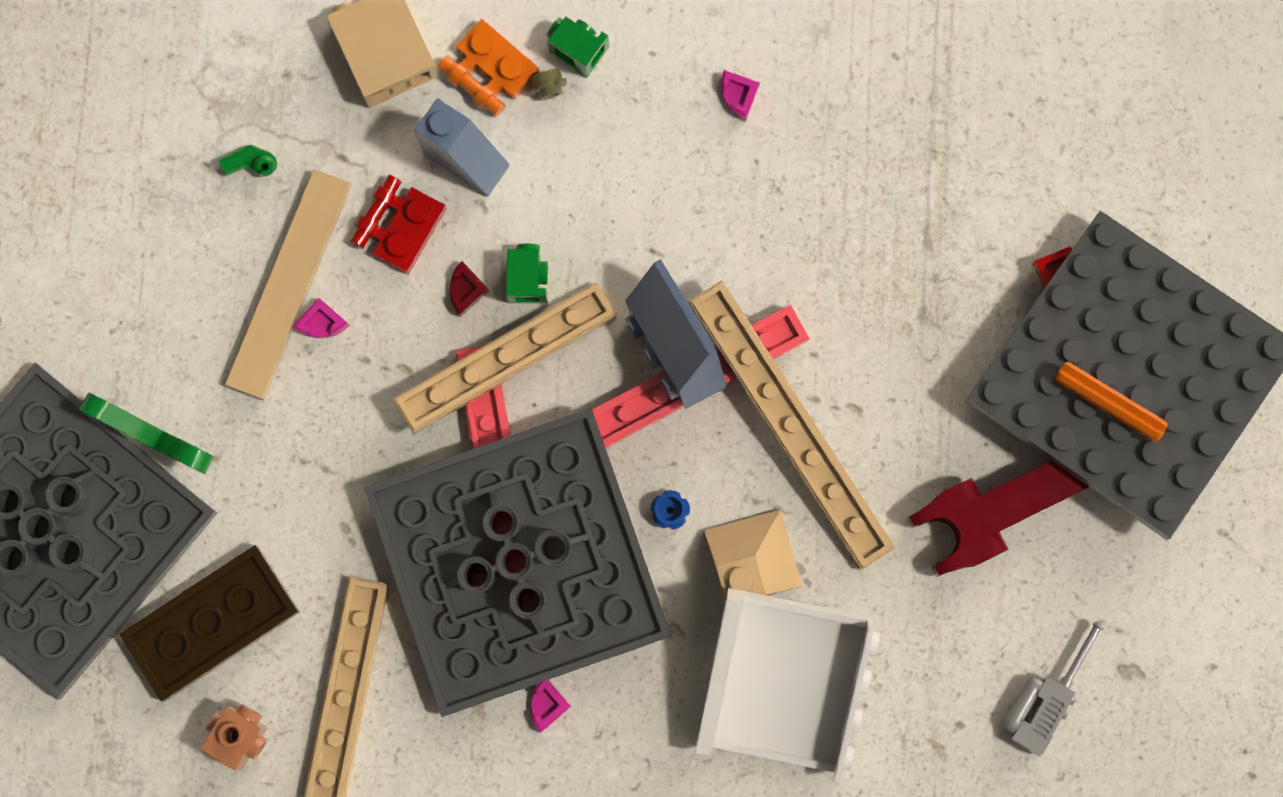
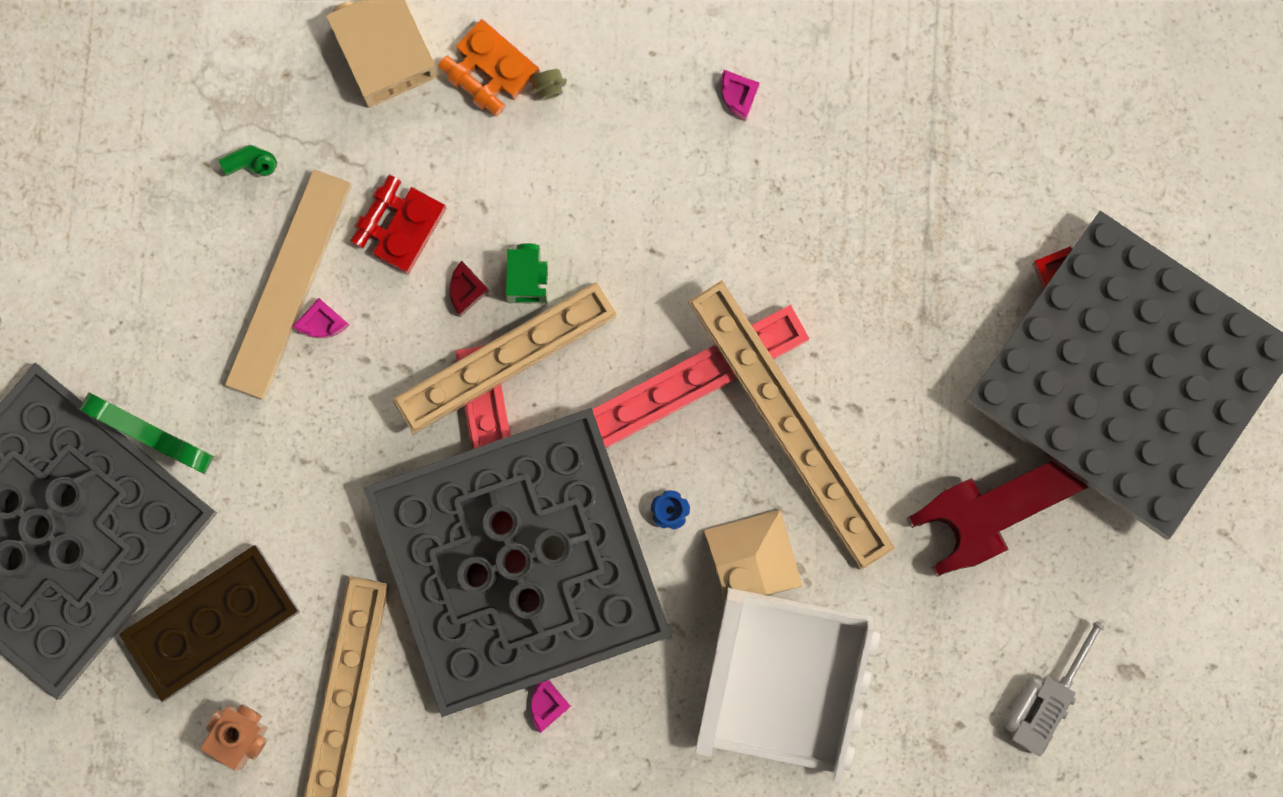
(460, 147): sand blue slope -> none
(577, 44): green brick -> none
(673, 338): sand blue slope -> none
(1111, 401): orange axle -> none

